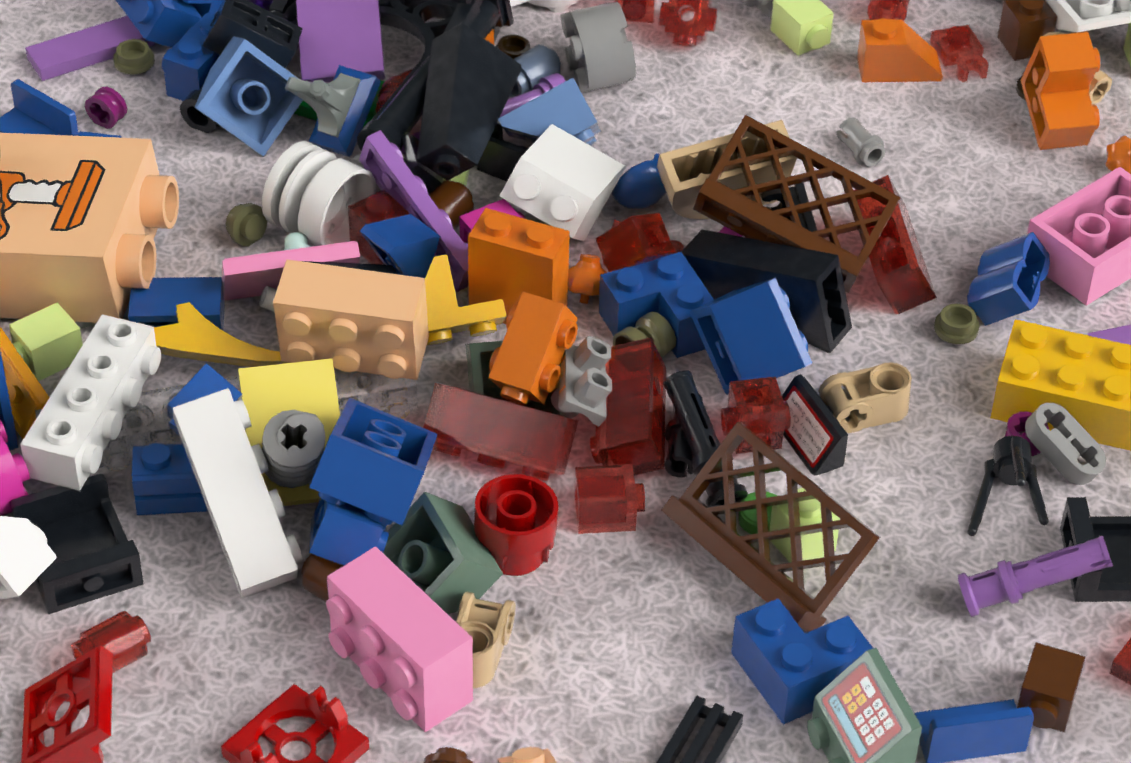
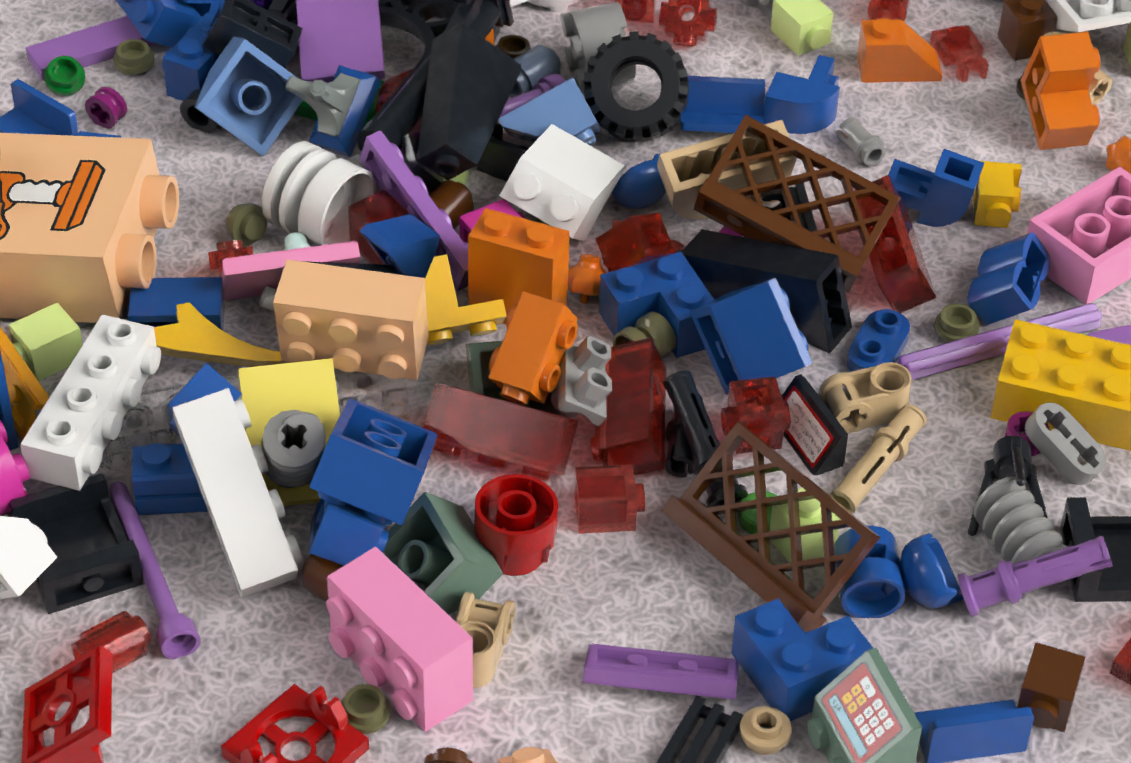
(64, 76): none -> green plate
(175, 631): none -> medium lavender piece
(227, 250): none -> clear red plate
(367, 708): none -> olive plate
(636, 51): none -> black tyre
(661, 671): none -> medium lavender tile
(722, 103): none -> blue panel
(765, 740): none -> tan plate
(802, 102): none -> blue brick
(877, 583): none -> blue wheel
(879, 340): none -> blue plate
(887, 446): none -> tan pin
(928, 573): none -> blue hair
(940, 194): none -> blue brick
(993, 342): none -> medium lavender axle
(997, 194): none -> yellow brick
(1015, 522): none -> light grey piece

